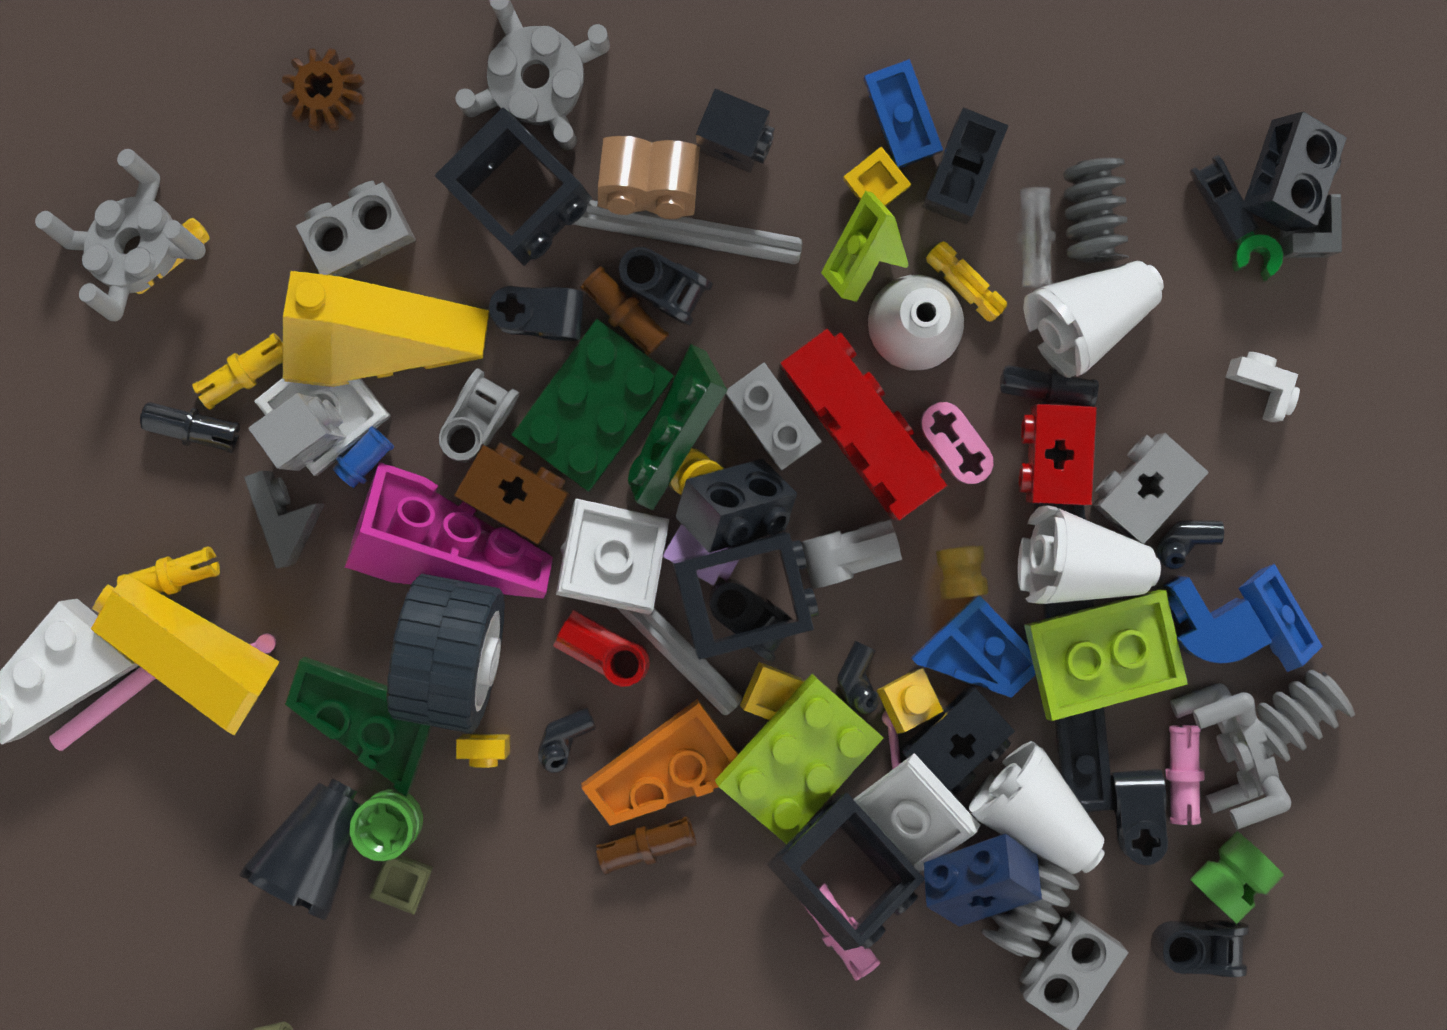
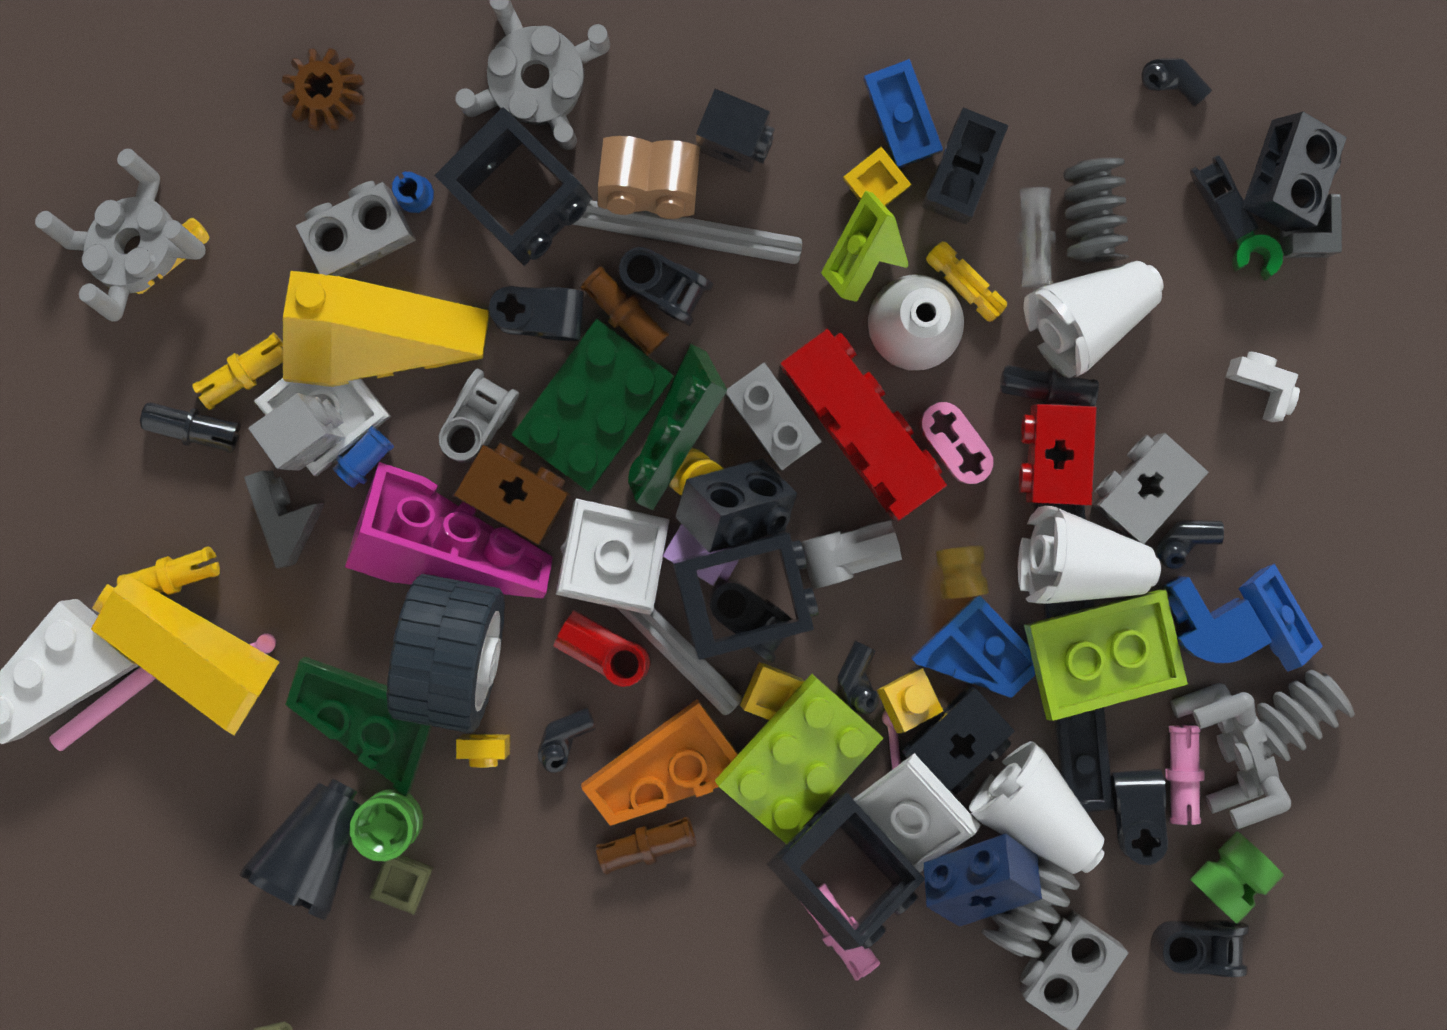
(424, 192): none -> blue pin
(1175, 75): none -> black arm

